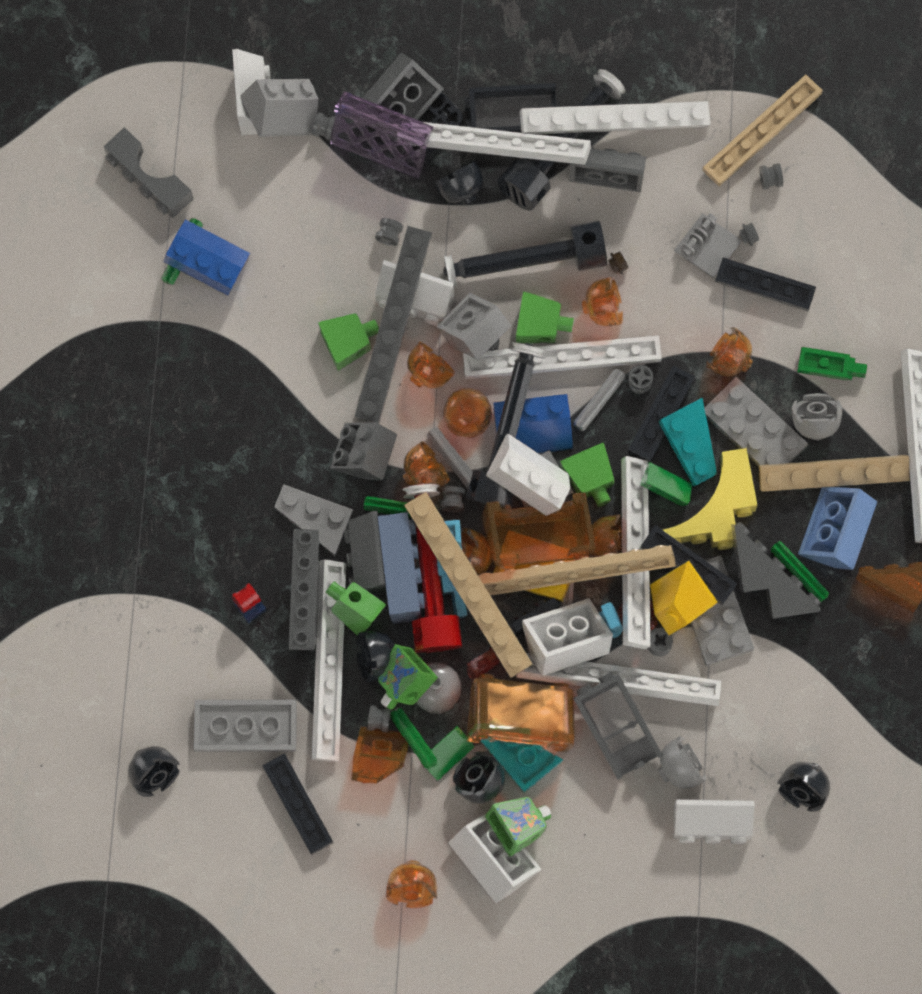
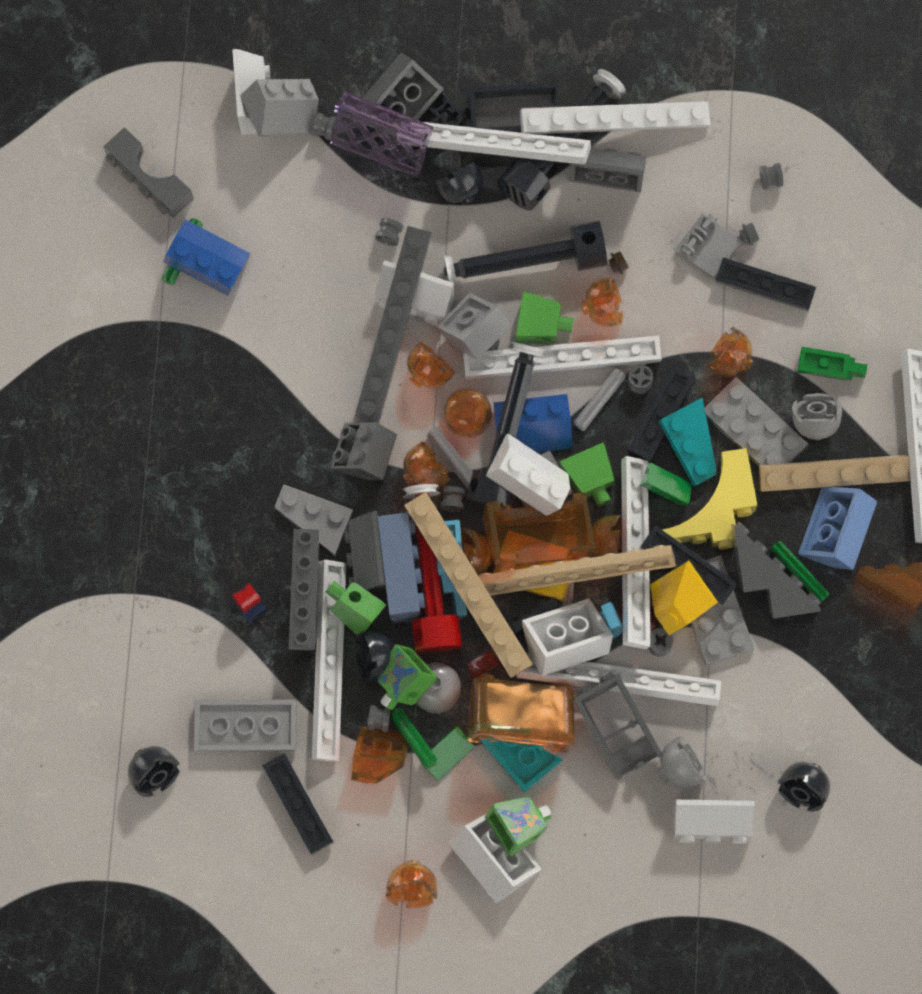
(347, 338): bright green torso -> none
(384, 506): green axle -> none
(479, 778): black cylinder -> none
(762, 130): tan plate -> none

